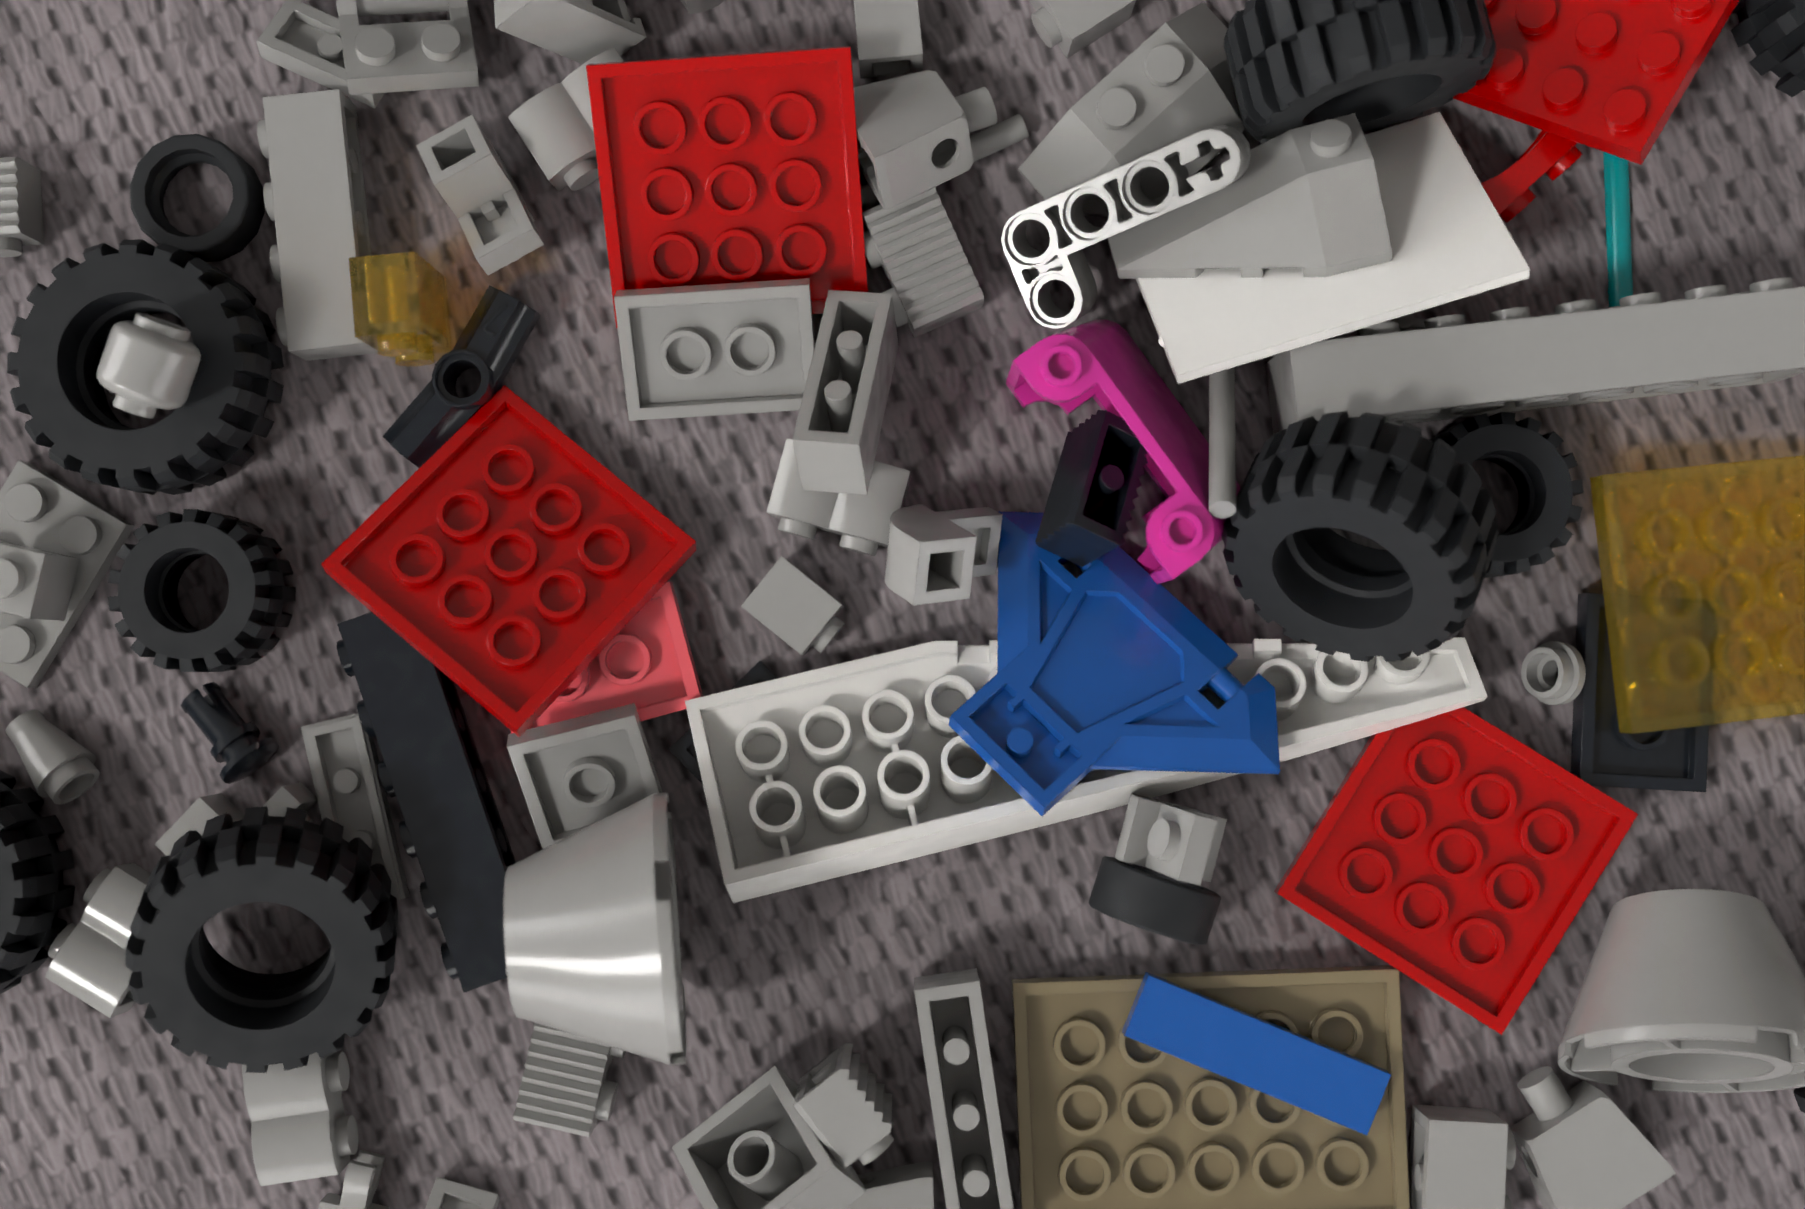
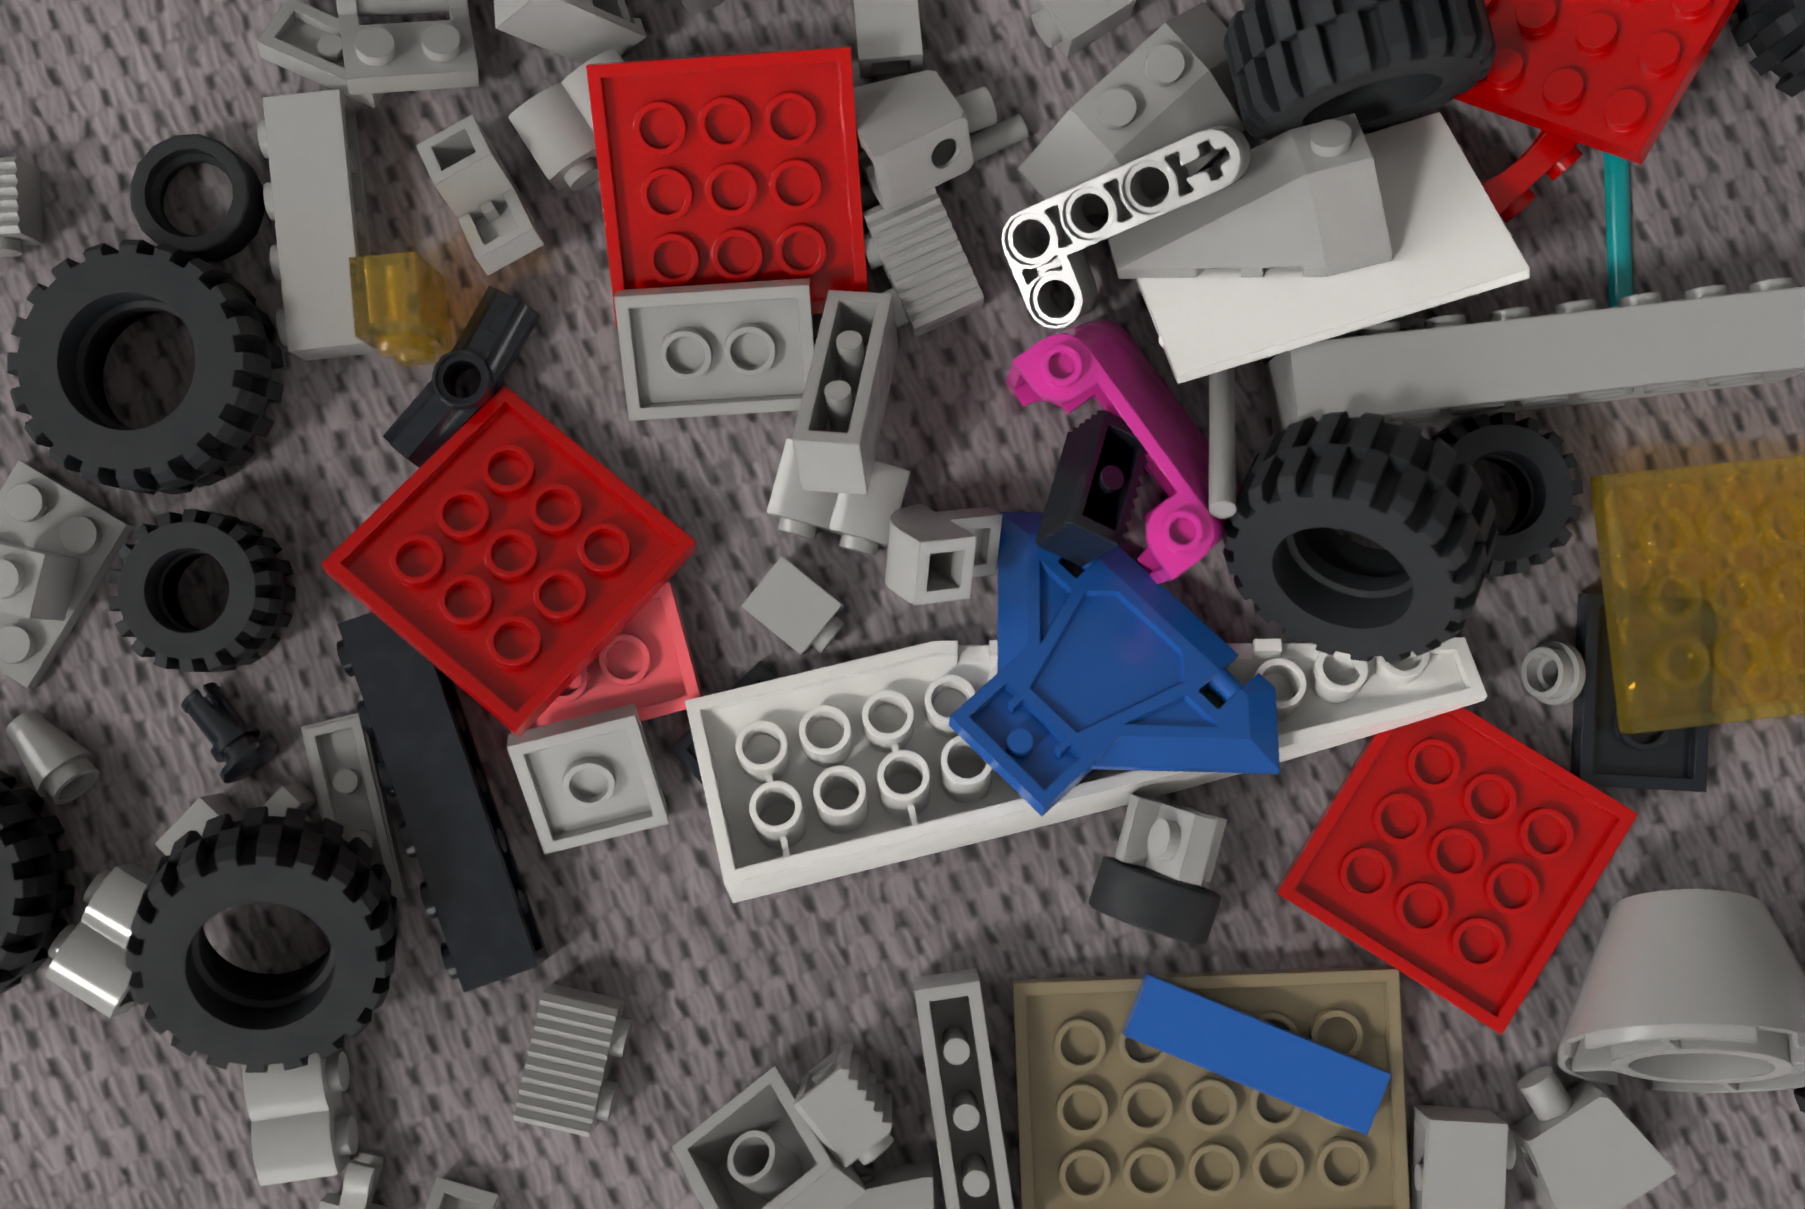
(148, 365): light grey head -> none
(600, 934): light grey cone -> none

